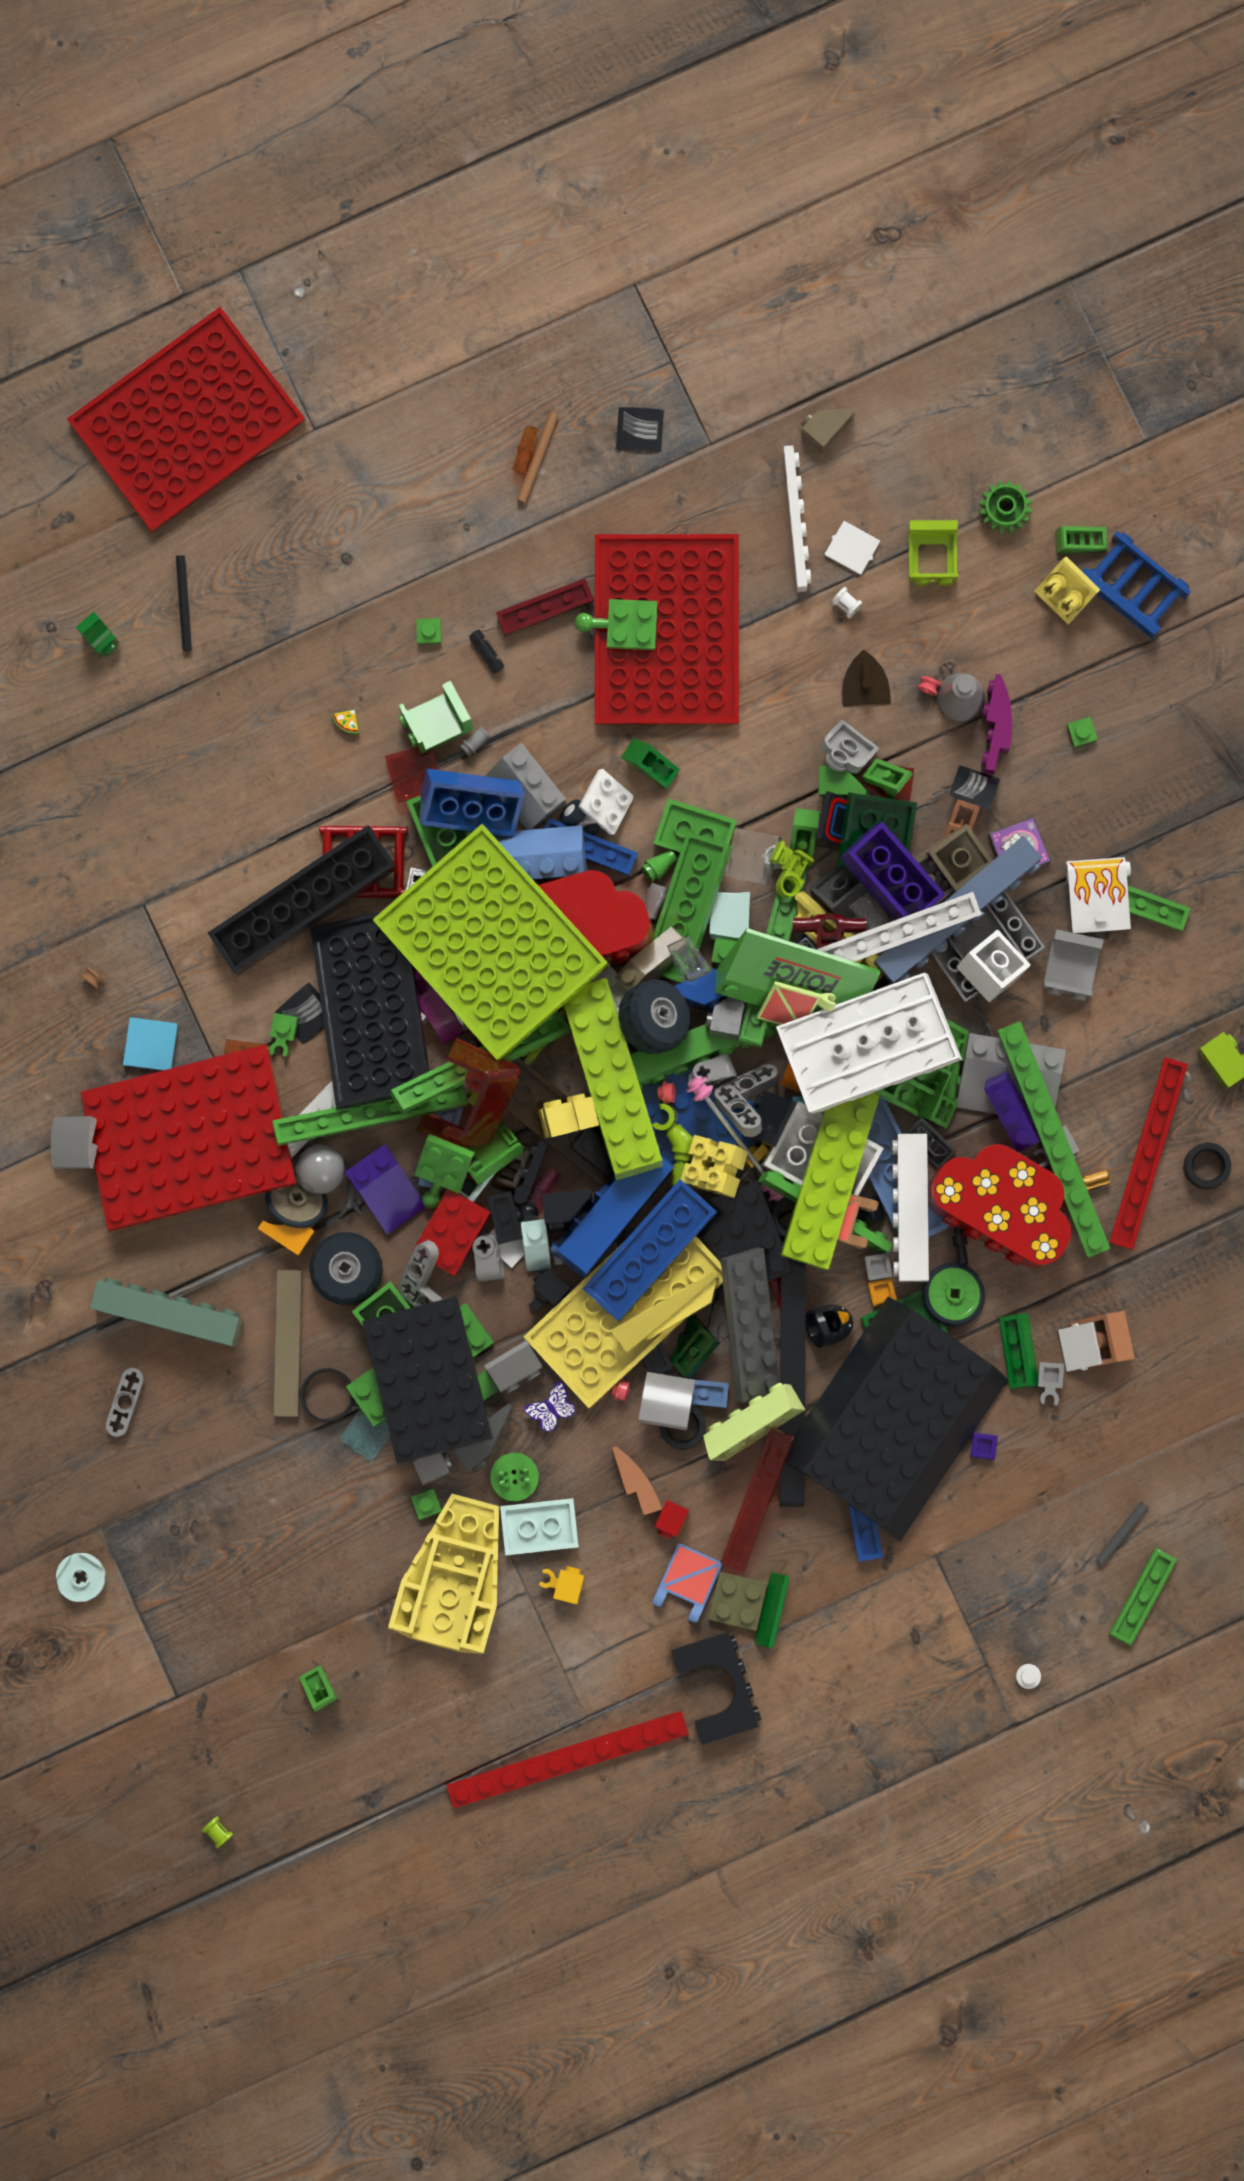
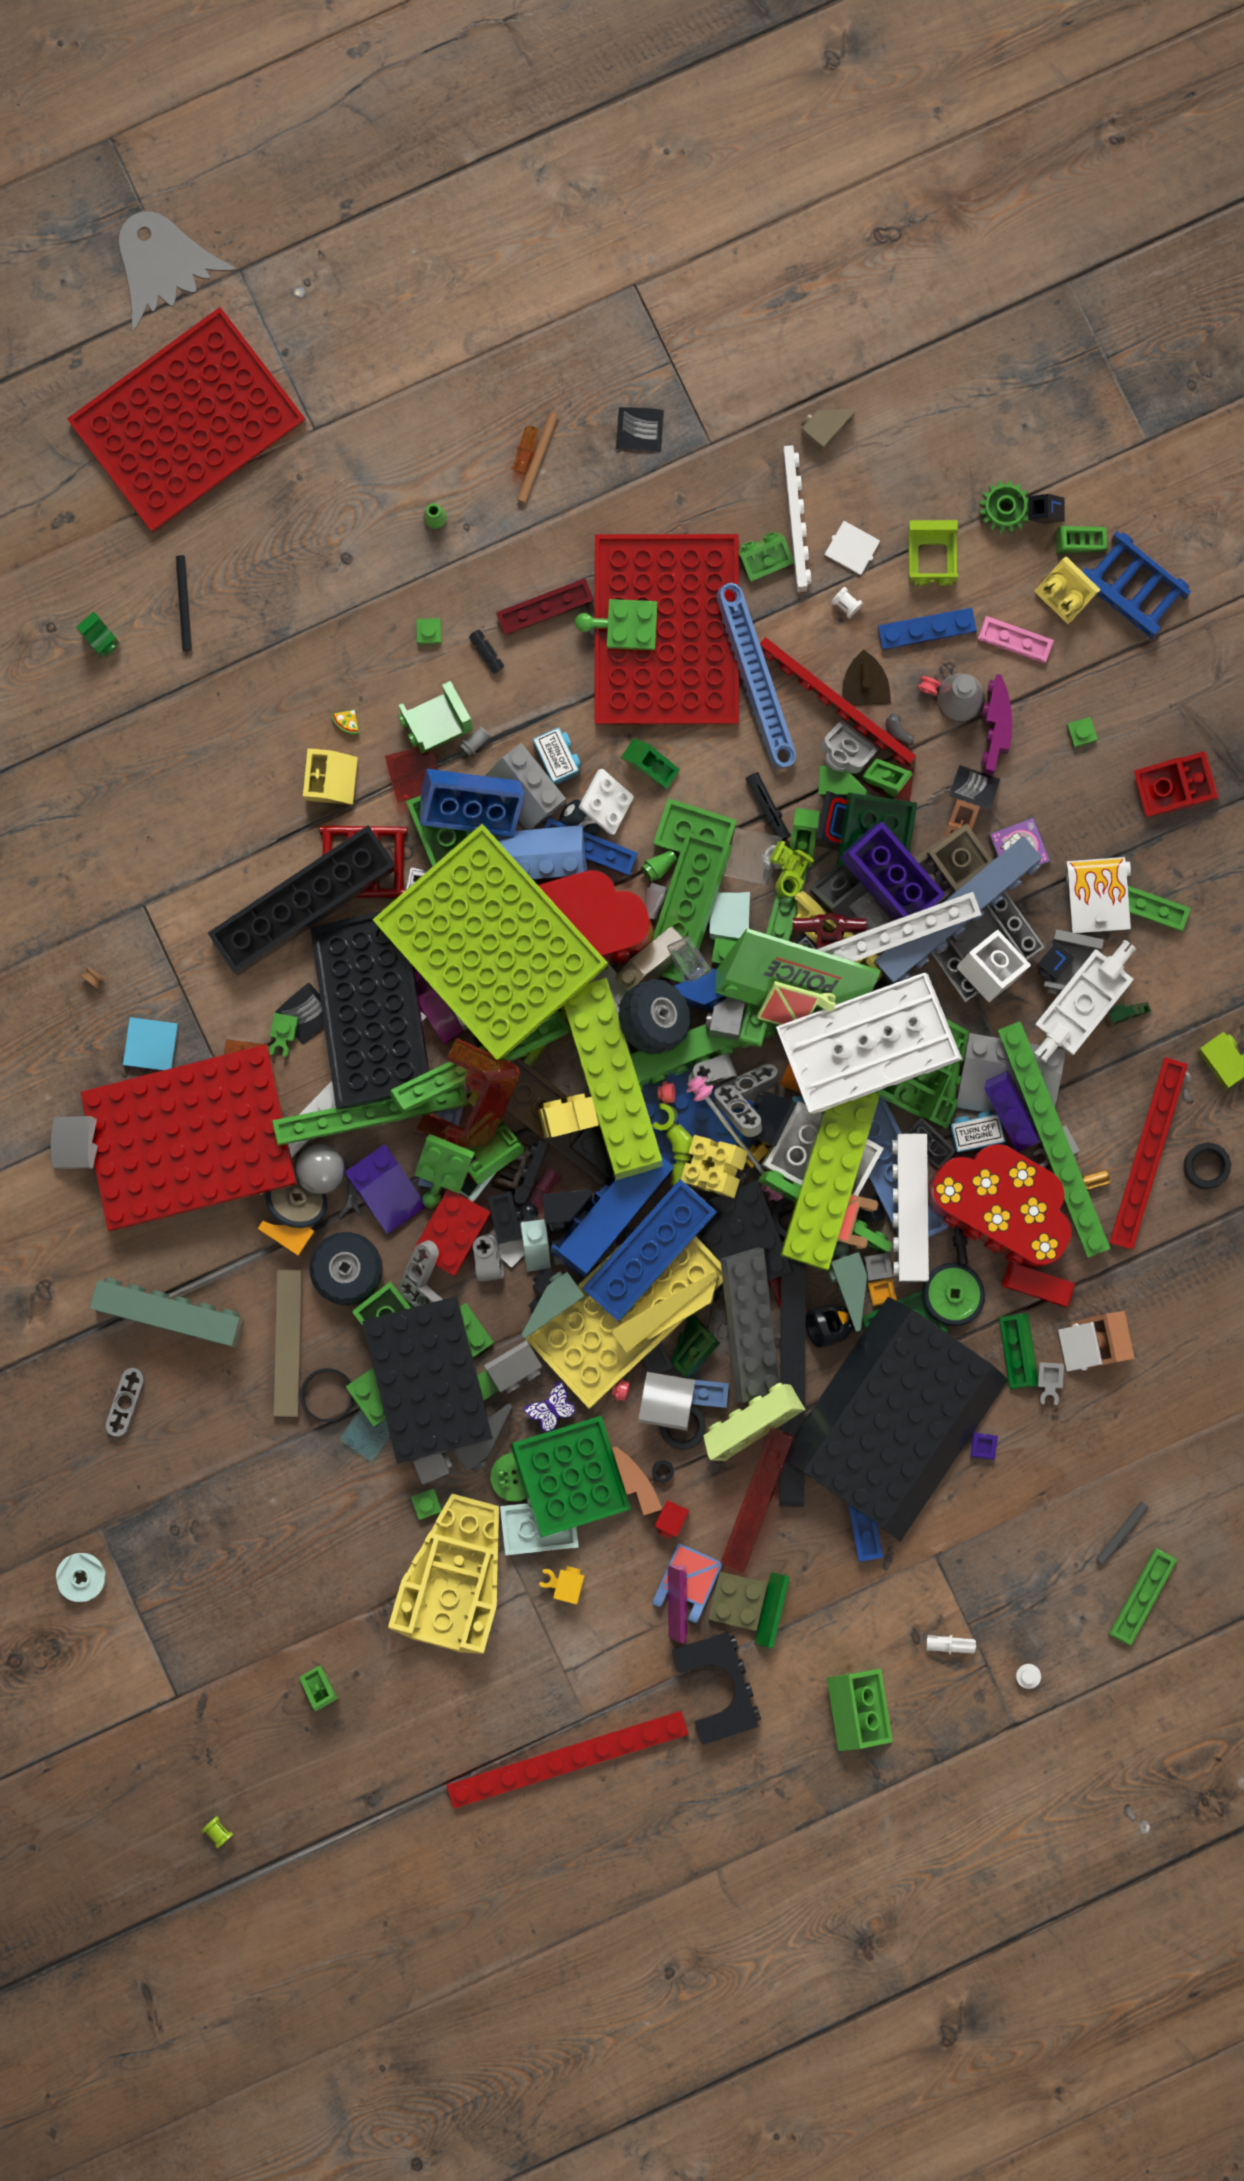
(161, 261): none -> light grey piece
(330, 777): none -> light yellow slope
(437, 520): none -> bright green cone
(556, 756): none -> brick
(556, 1299): none -> sand green slope
(570, 1476): none -> green plate
(656, 1466): none -> black bush
(677, 1602): none -> magenta slope
(755, 676): none -> medium blue gear
(765, 555): none -> bright green bracket
(767, 806): none -> black pin
(844, 708): none -> red plate
(850, 1279): none -> sand green slope
(859, 1710): none -> bright green slope
(895, 730): none -> dark grey arm
(927, 628): none -> blue plate
(950, 1644): none -> white axle
(977, 1132): none -> brick
(1015, 639): none -> bright pink tile
(1038, 1284): none -> red beam
(1046, 508): none -> black brick
(1054, 963): none -> black brick
(1084, 1001): none -> white plate
(1122, 1013): none -> dark green wing
(1176, 784): none -> red slope

